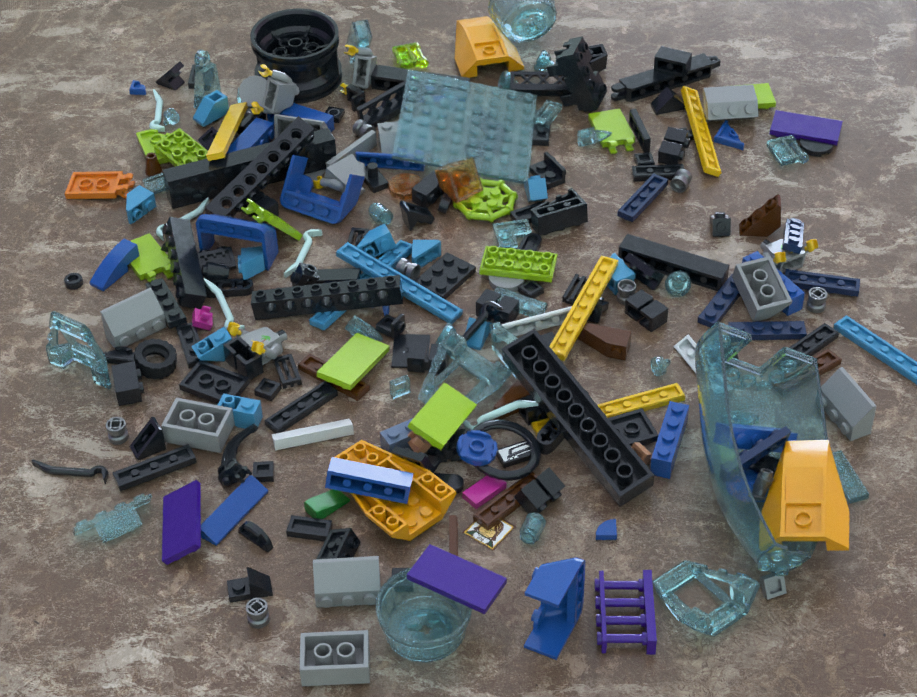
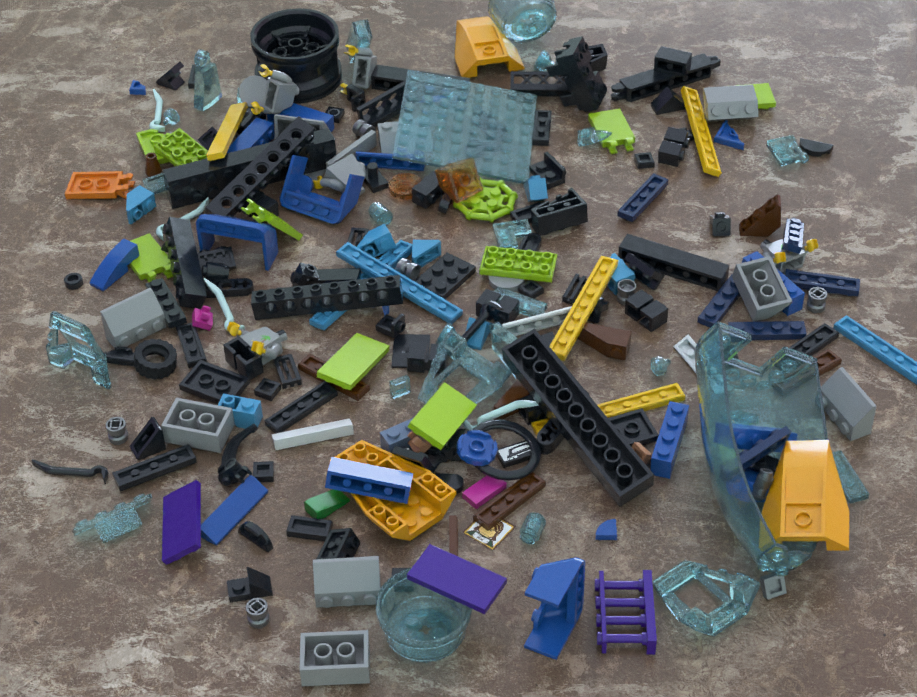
(126, 383): black brick -> none
(211, 108): dark azure slope -> none
(212, 347): dark azure slope -> none
(251, 261): dark azure slope -> none
(307, 244): light aqua piece -> none
(359, 326): clear light blue plate -> none
(405, 57): clear neon green plate -> none
(412, 213): black slope -> none
(505, 80): clear light blue brick -> none
(539, 491): black piece -> none
(550, 114): clear light blue tile -> none
(639, 130): black tile -> none
(642, 173): black tile -> none
(678, 284): clear light blue brick -> none
(680, 180): flat silver wheel -> none
(806, 127): dark purple tile -> none

